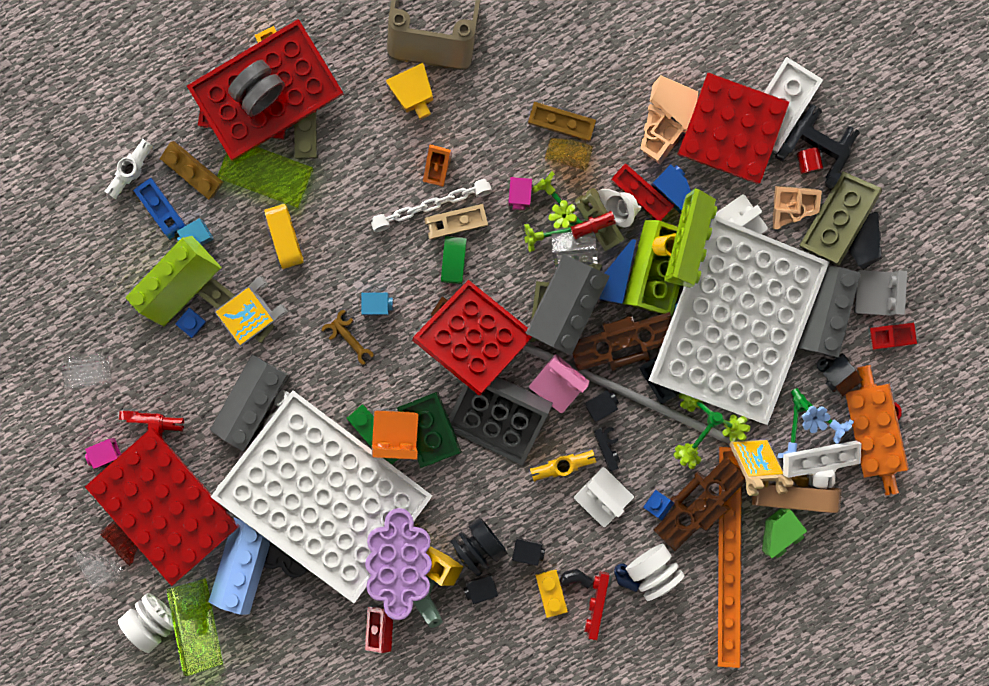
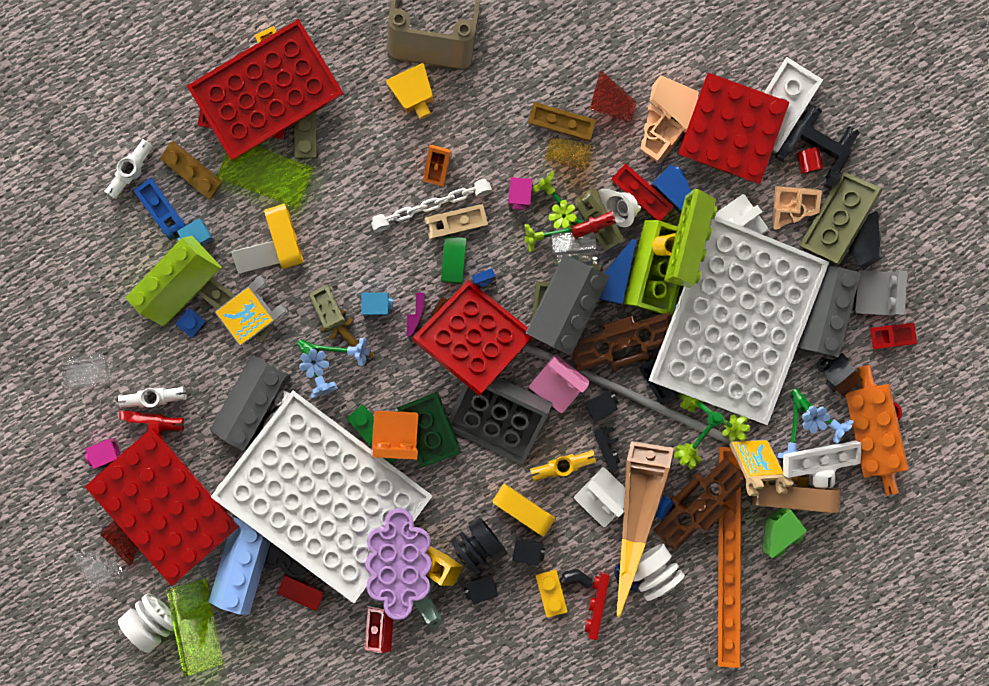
(141, 397): none -> white pin
(255, 257): none -> white slope
(256, 88): flat silver wheel -> none
(301, 592): none -> red slope
(314, 362): none -> light blue plant
(327, 308): none -> olive plate
(413, 320): none -> magenta slope
(484, 278): none -> blue plate
(523, 510): none -> yellow beam
(612, 99): none -> clear red slope
(646, 479): none -> medium nougat plate

